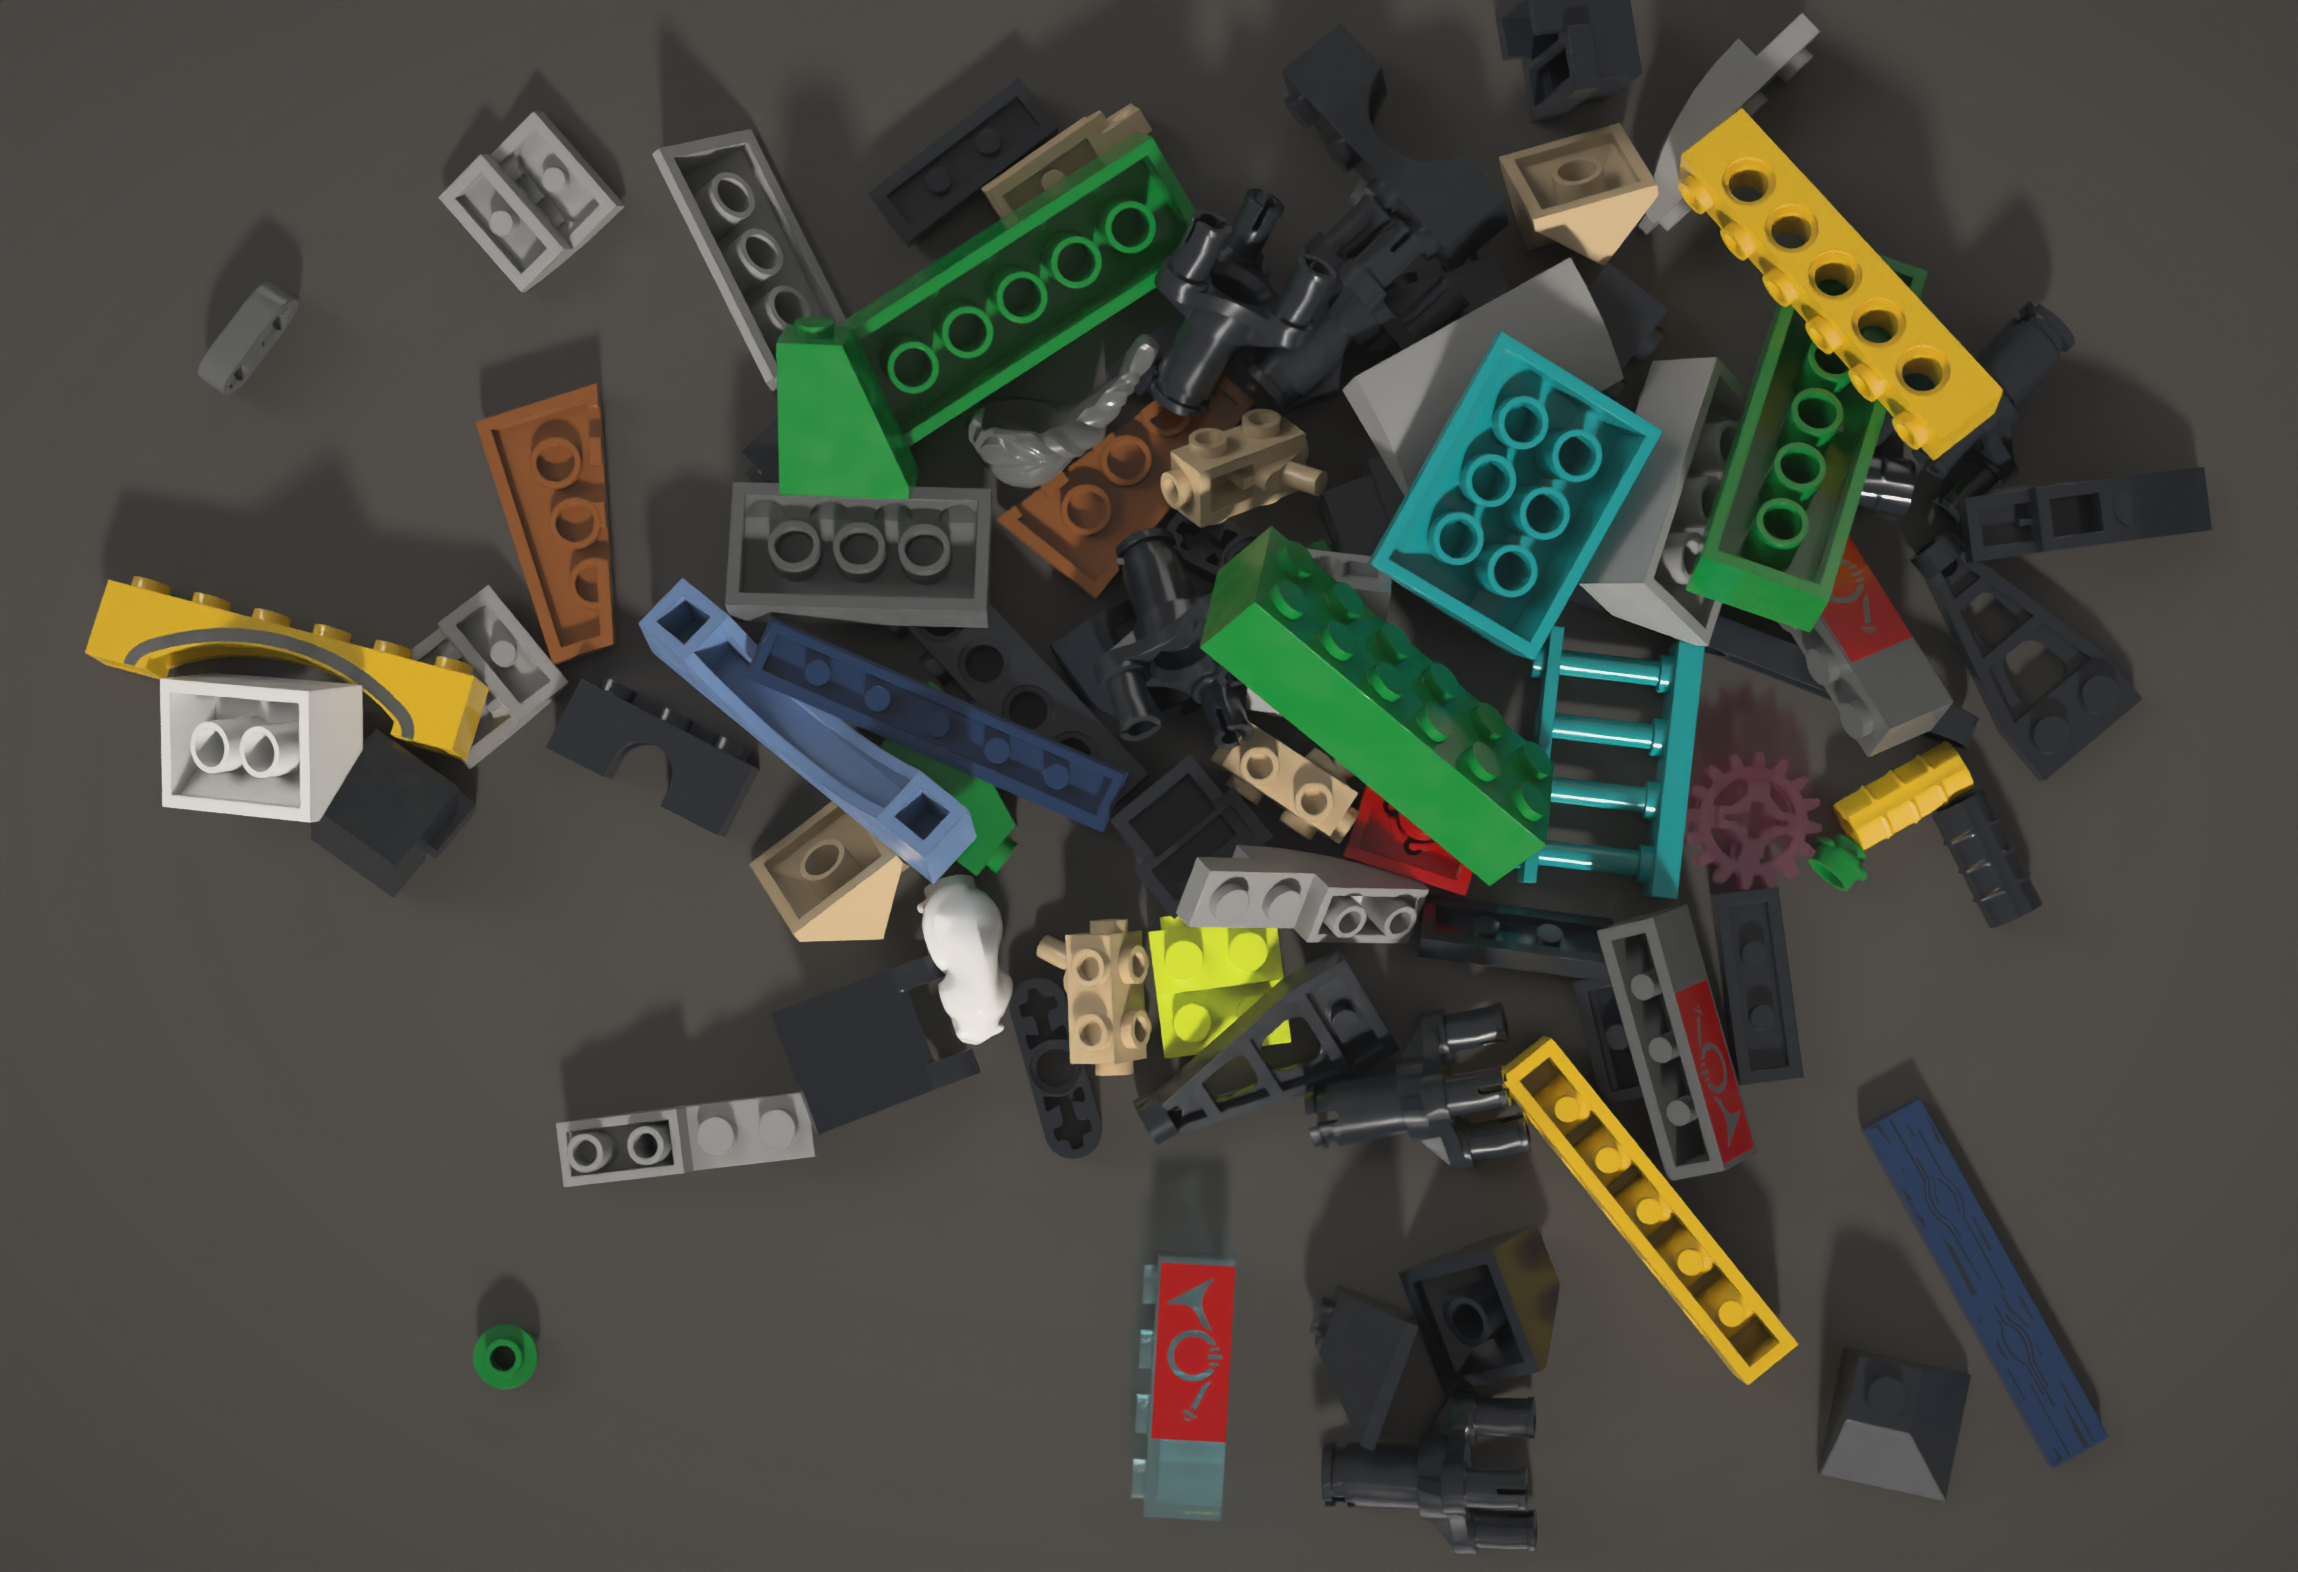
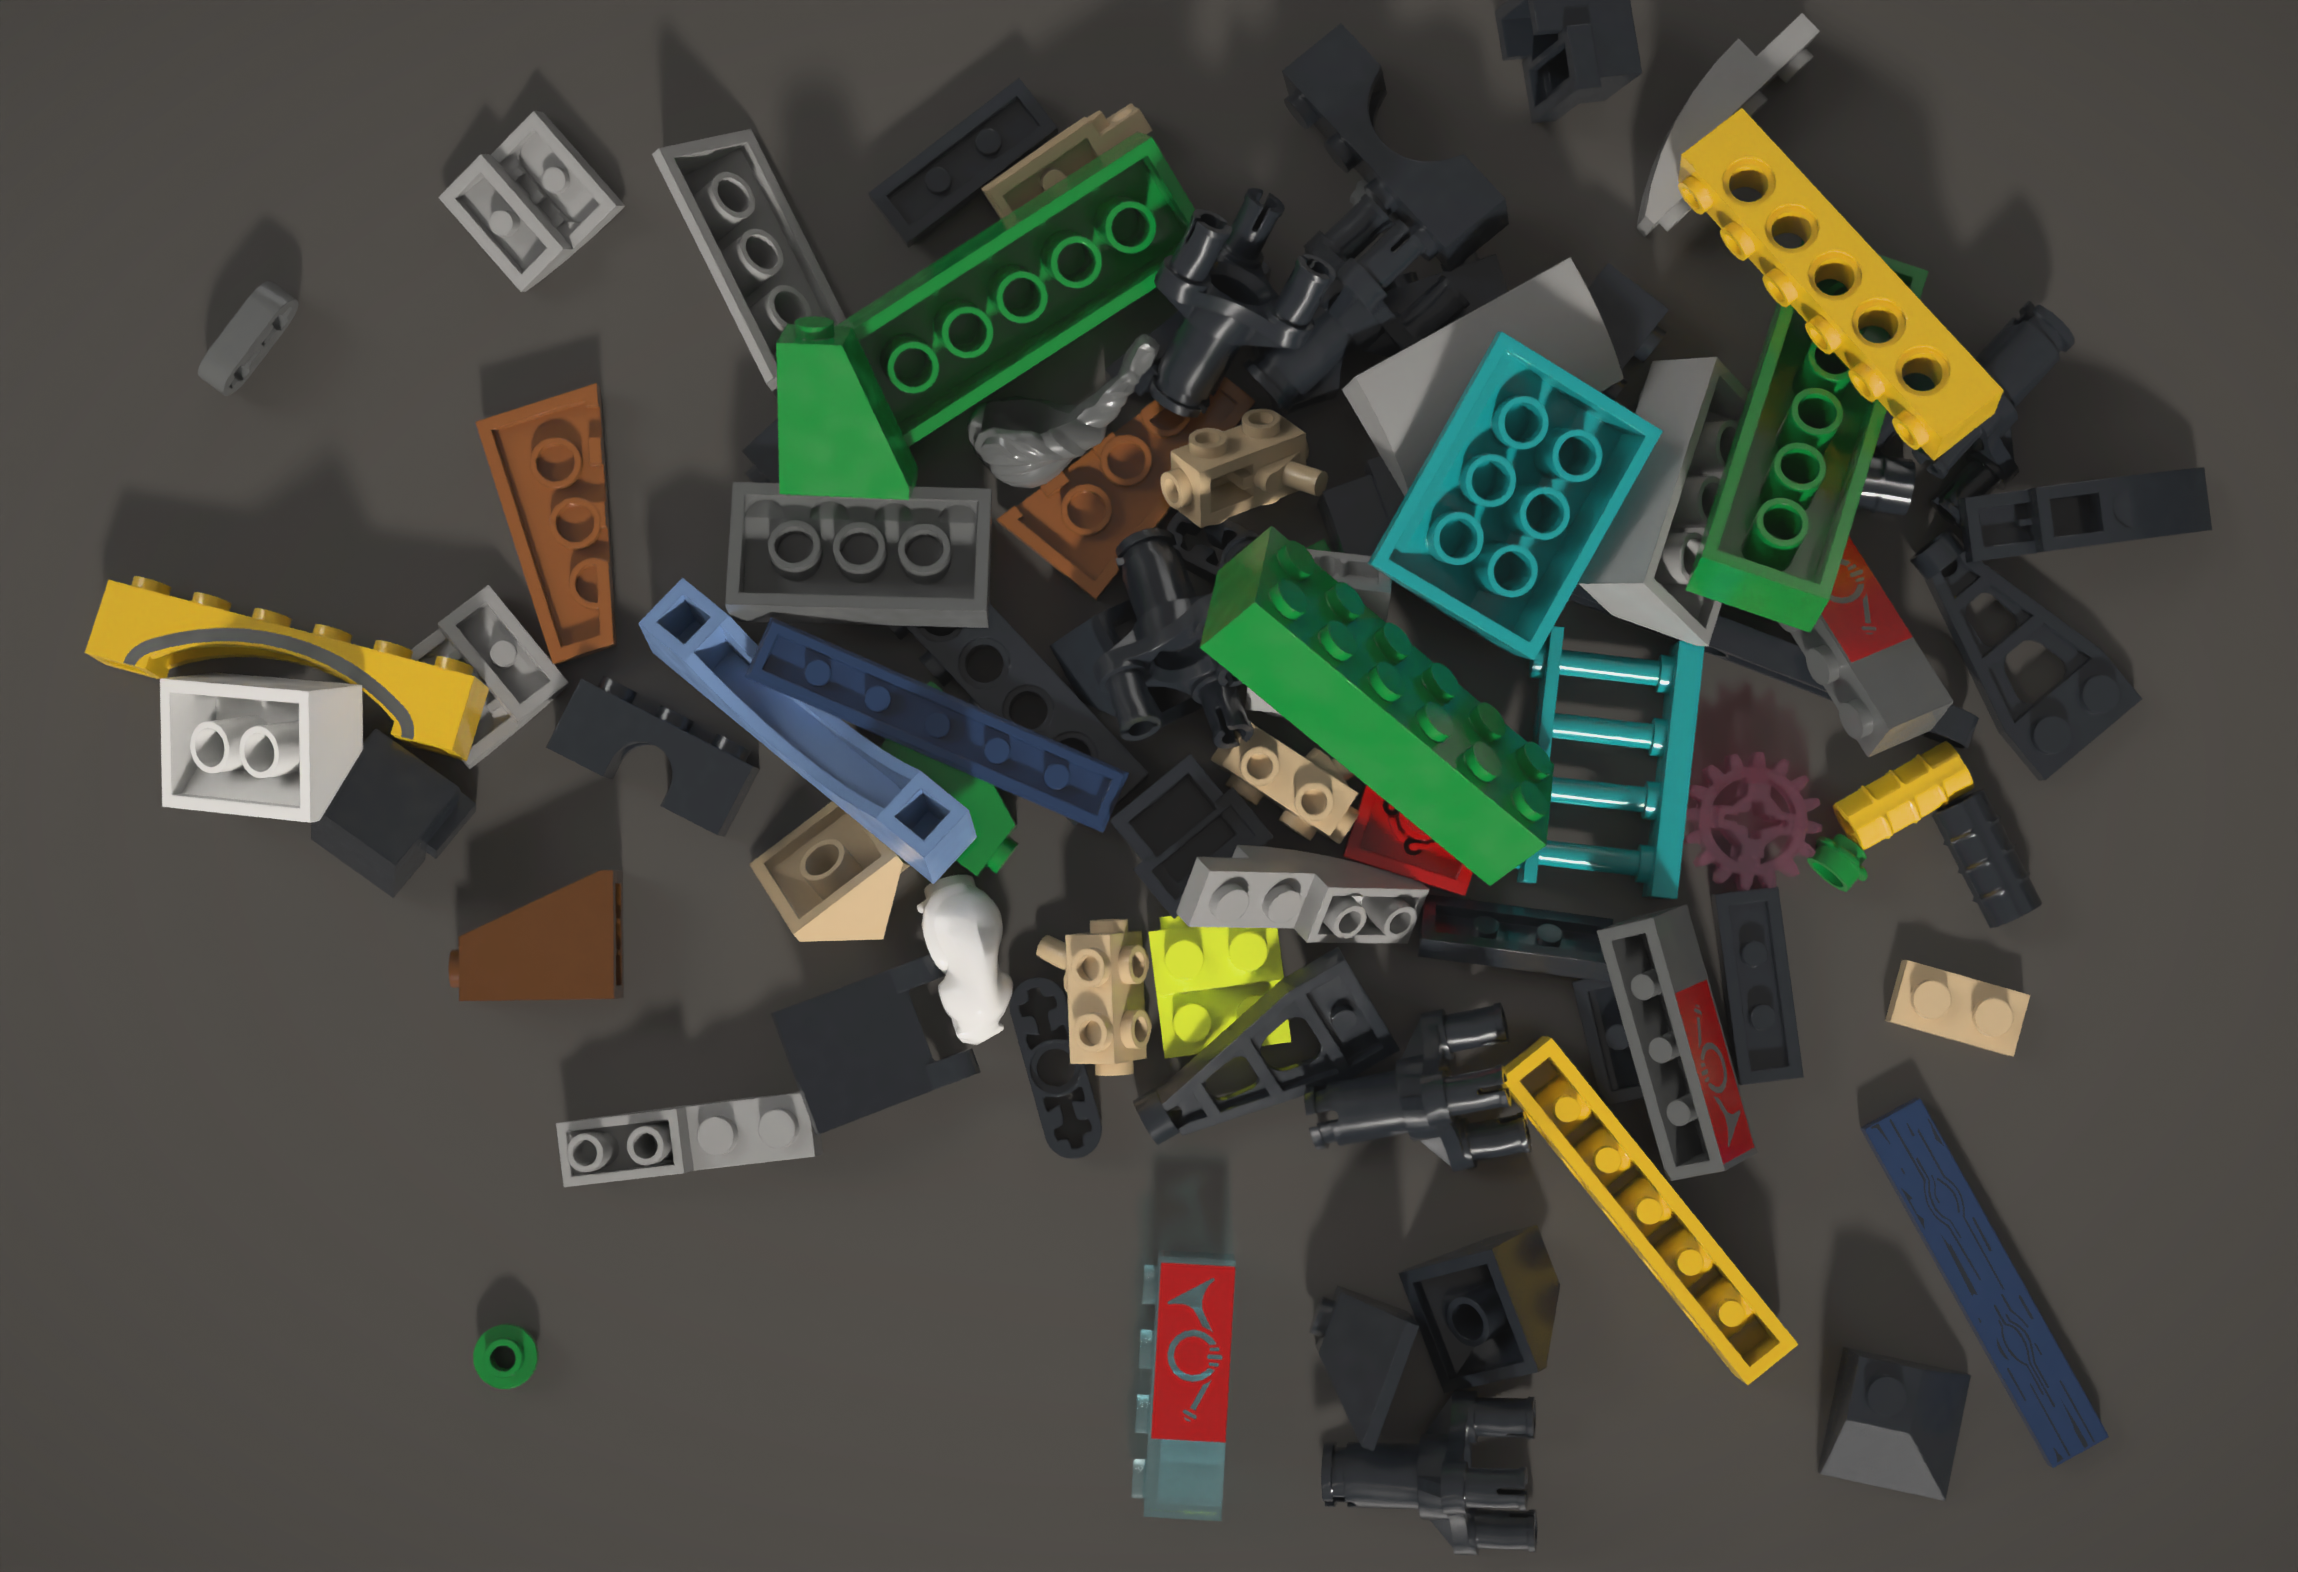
(549, 948): none -> reddish brown slope
(1579, 191): tan slope -> none
(1957, 1007): none -> tan plate

